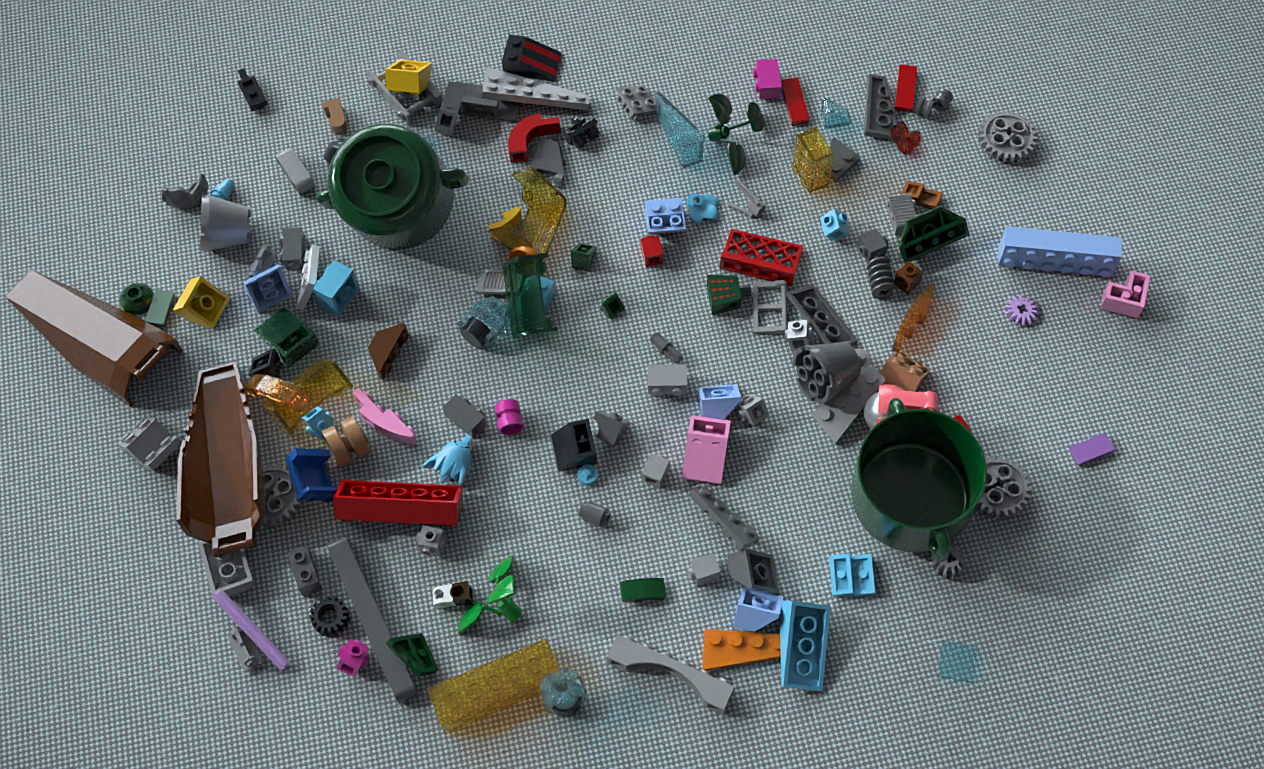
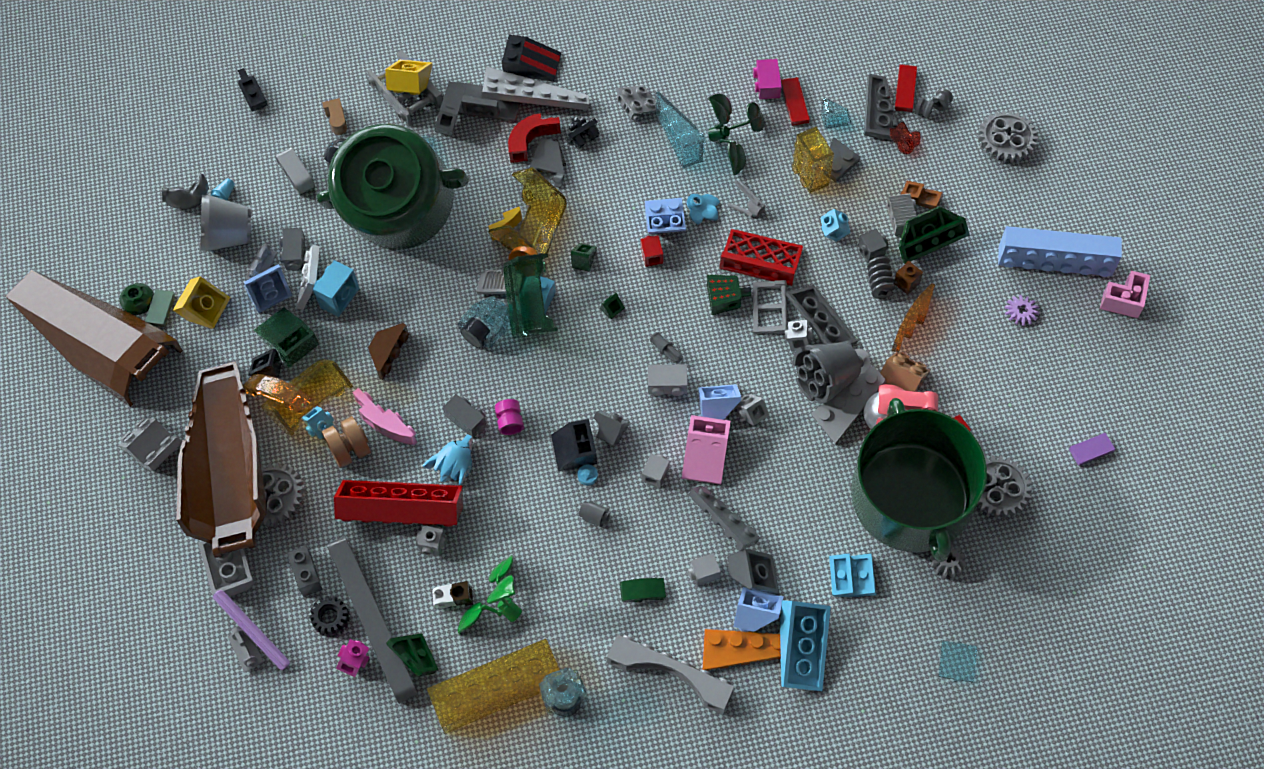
(310, 474): blue panel -> none

